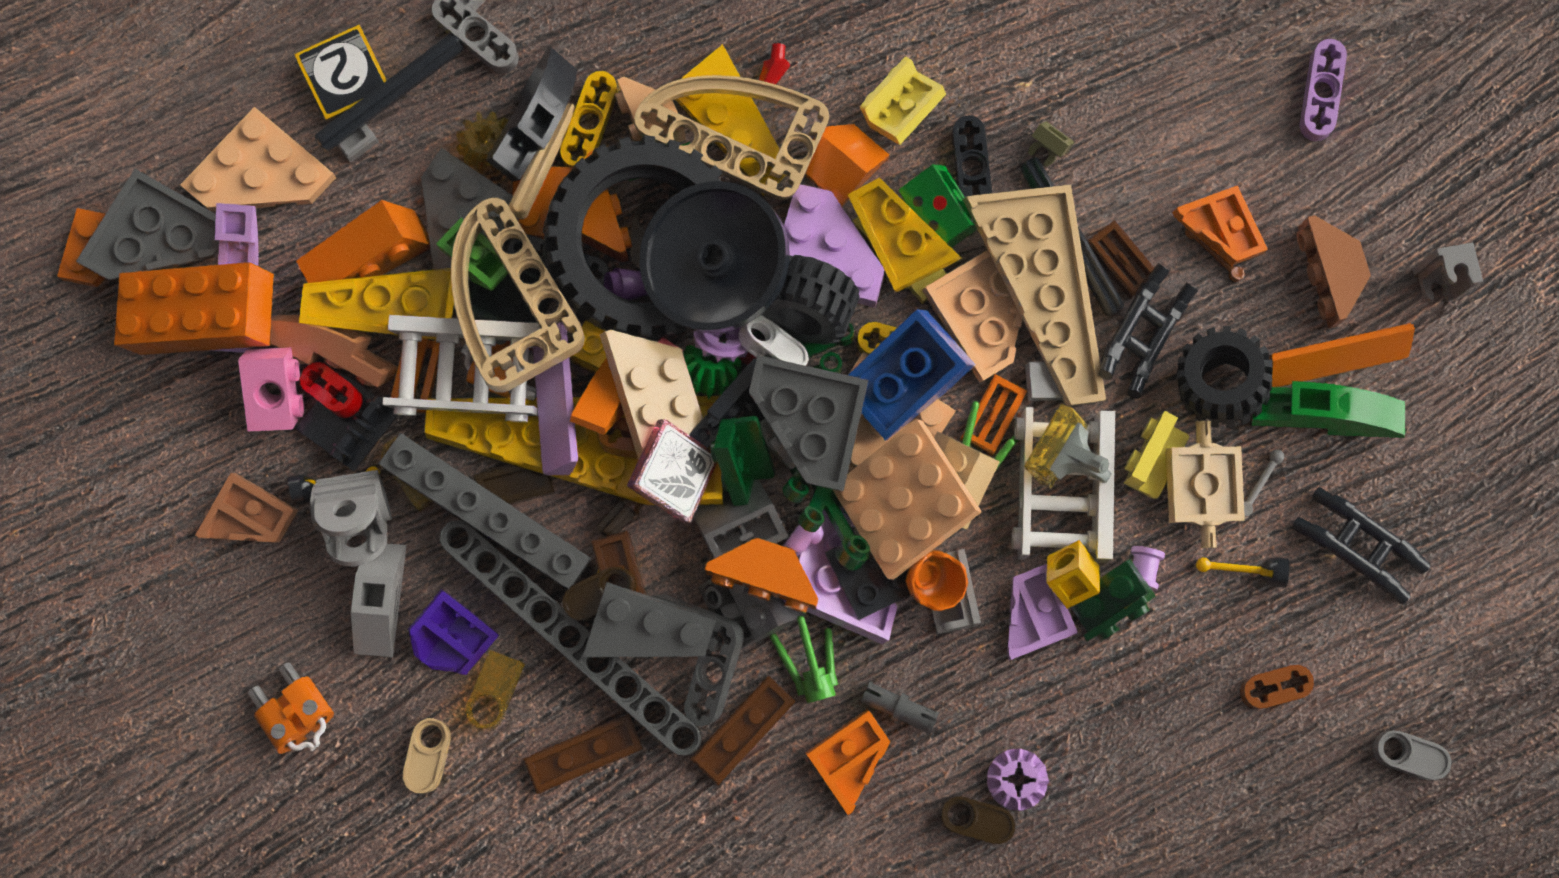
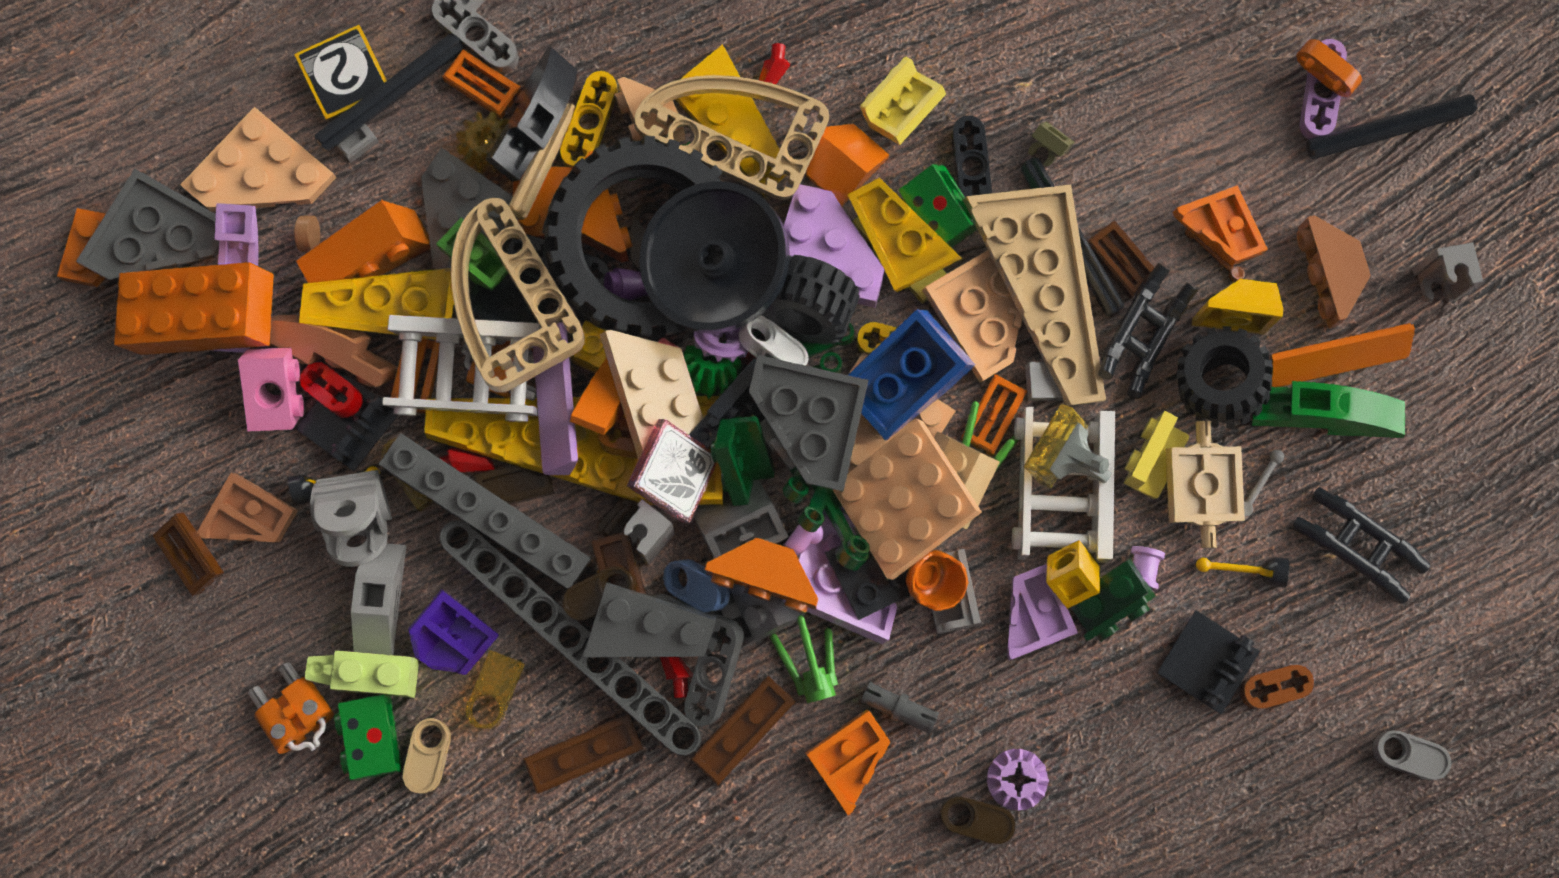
(191, 550): none -> reddish brown tile
(306, 233): none -> medium nougat tile
(365, 673): none -> yellowish green hinge
(368, 737): none -> green brick
(467, 461): none -> red bar
(505, 100): none -> orange tile
(652, 530): none -> light grey hinge
(678, 671): none -> red bar
(699, 590): none -> medium blue piece
(1208, 661): none -> black hinge
(1242, 305): none -> yellow slope
(1329, 68): none -> orange beam
(1391, 126): none -> black axle

